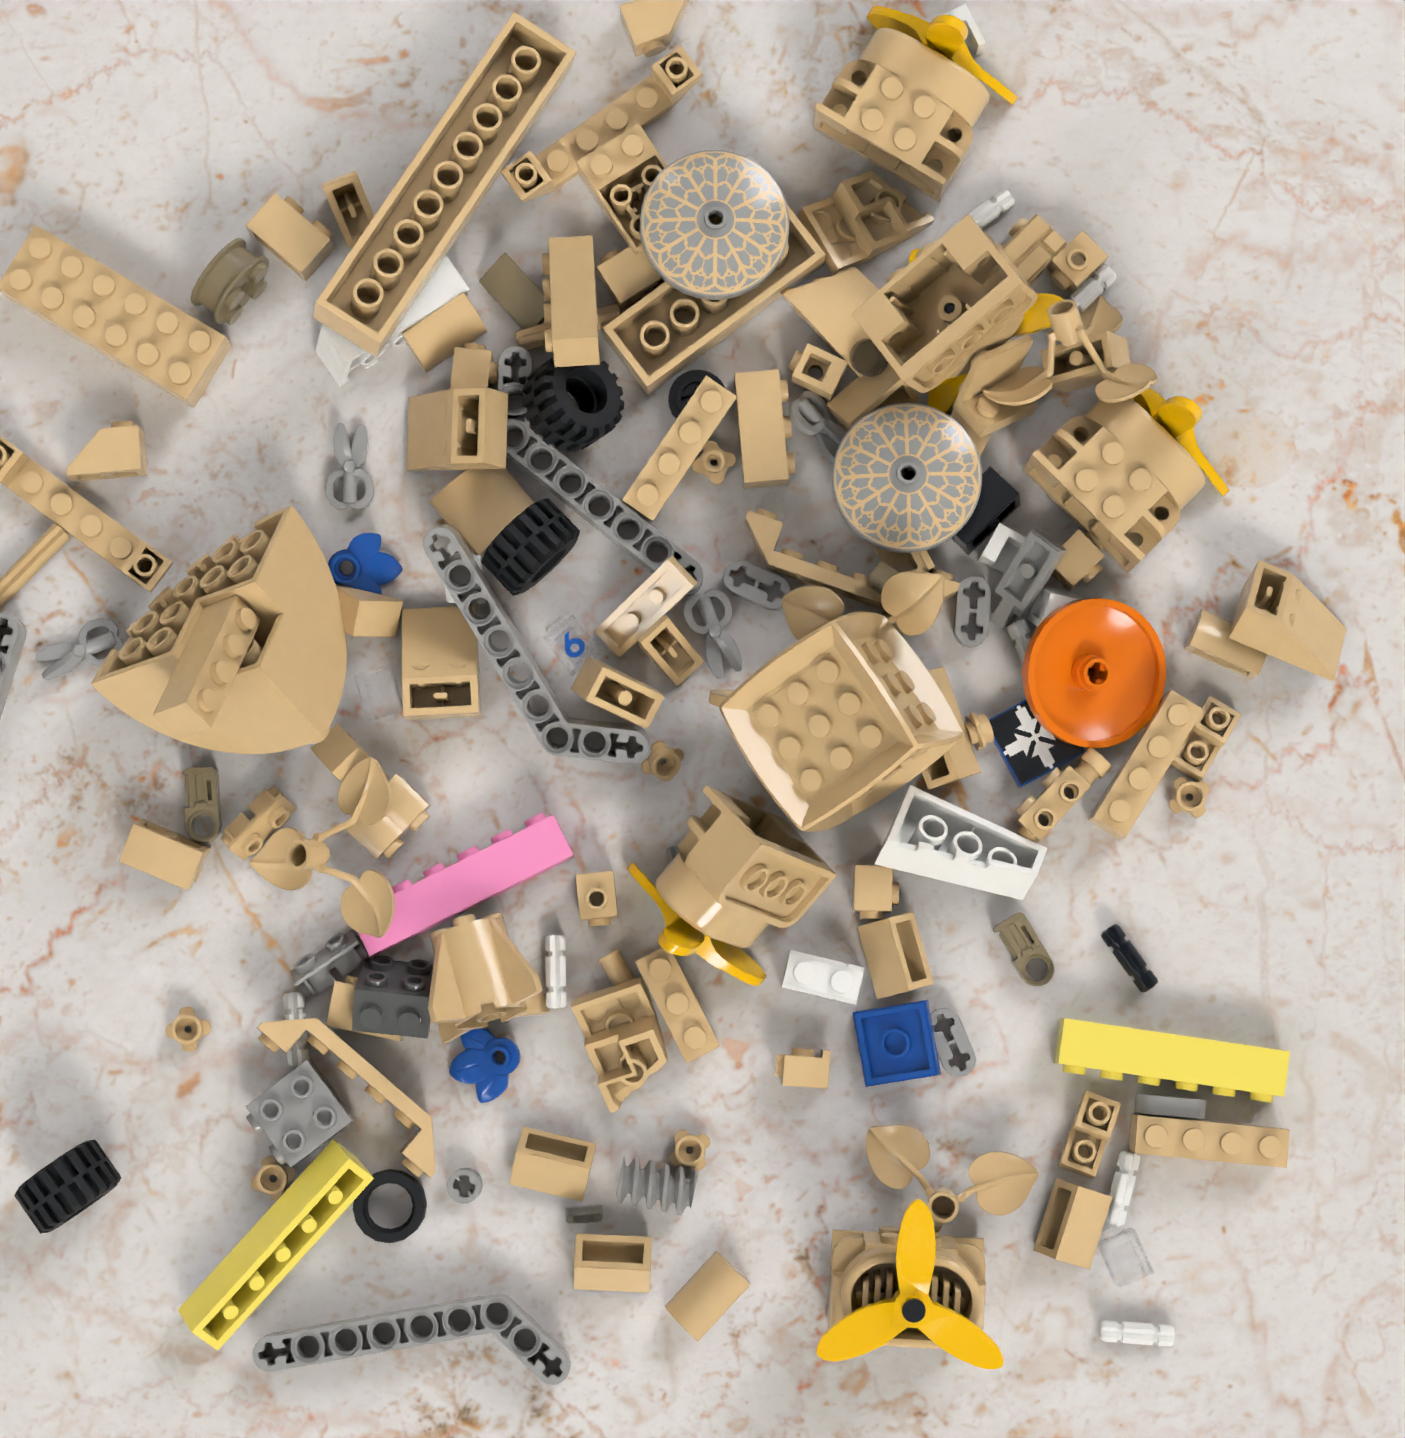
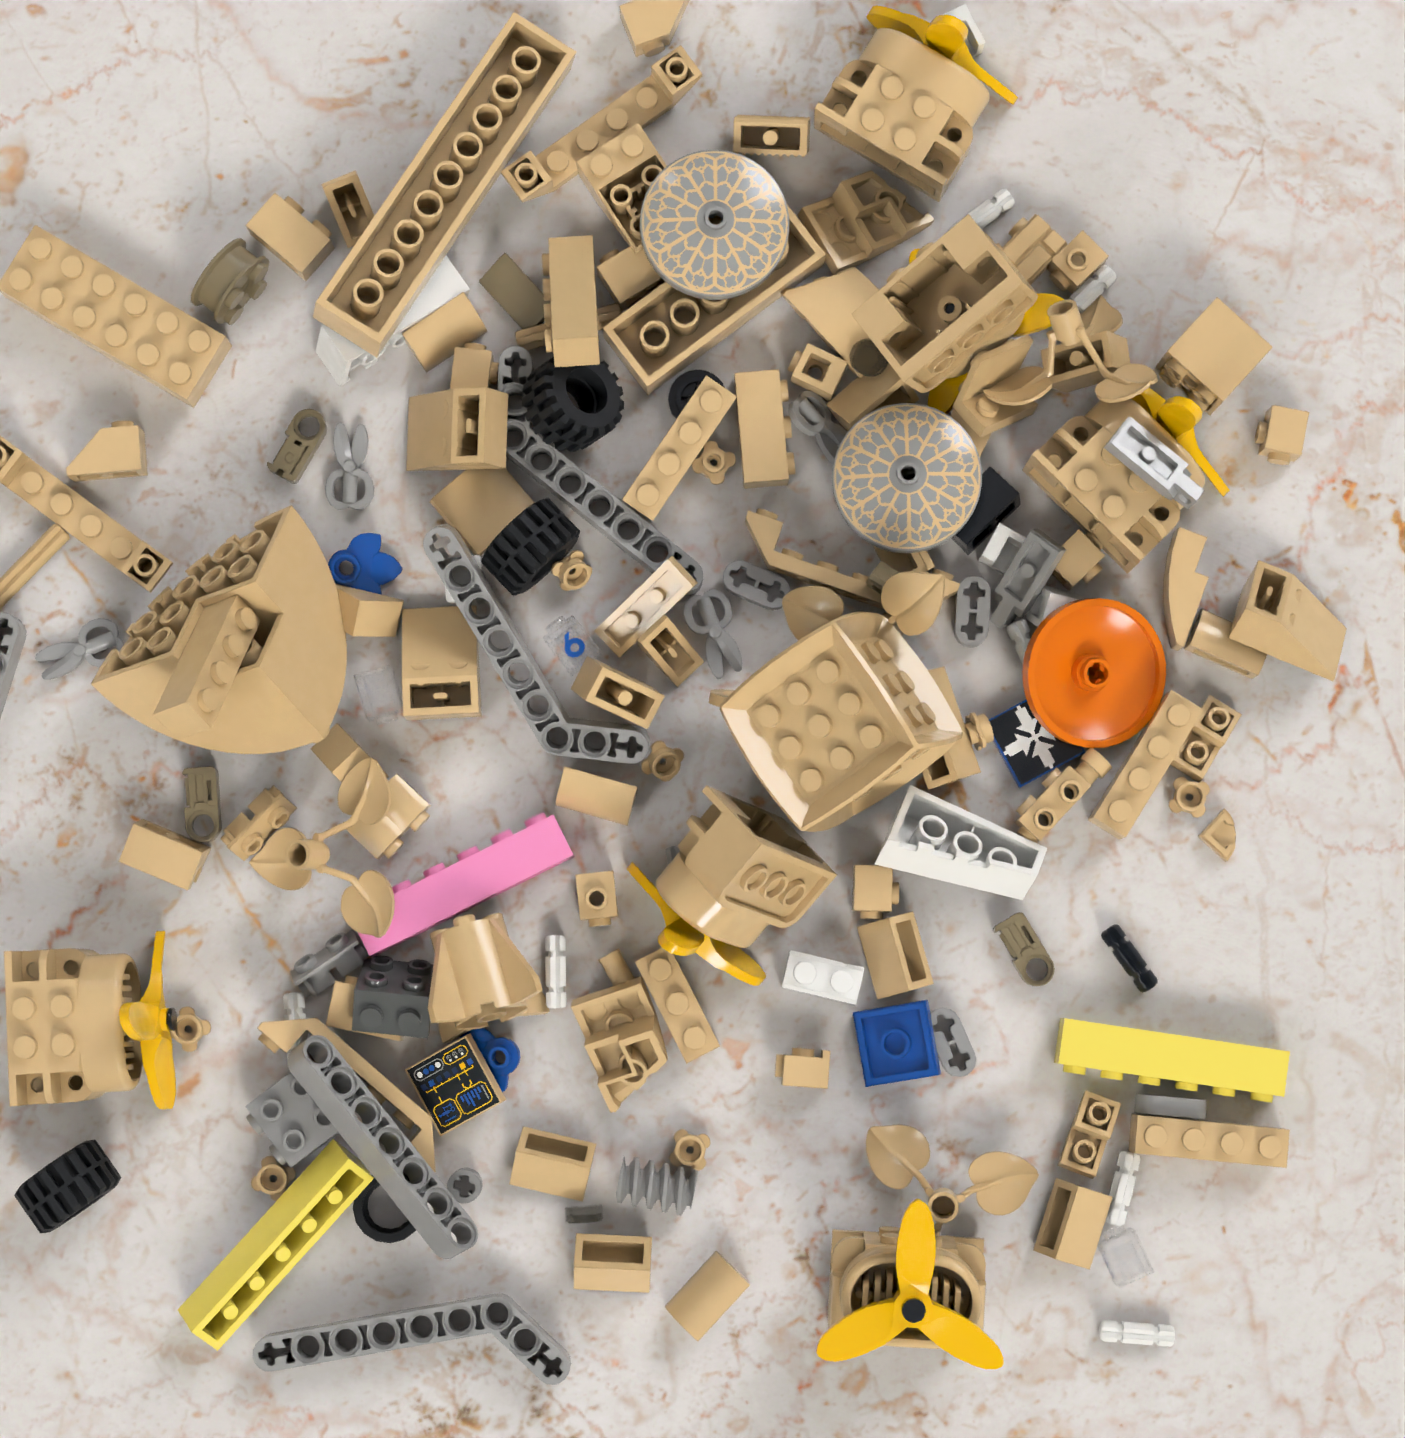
(85, 1026): none -> tan brick
(297, 449): none -> dark tan piece
(399, 1155): none -> light grey beam
(455, 1084): none -> black tile
(578, 576): none -> tan plate
(596, 796): none -> tan brick
(771, 135): none -> tan brick
(1154, 463): none -> hinge
(1182, 585): none -> tan slope
(1212, 356): none -> tan brick
(1220, 835): none -> tan tile
(1282, 434): none -> tan brick

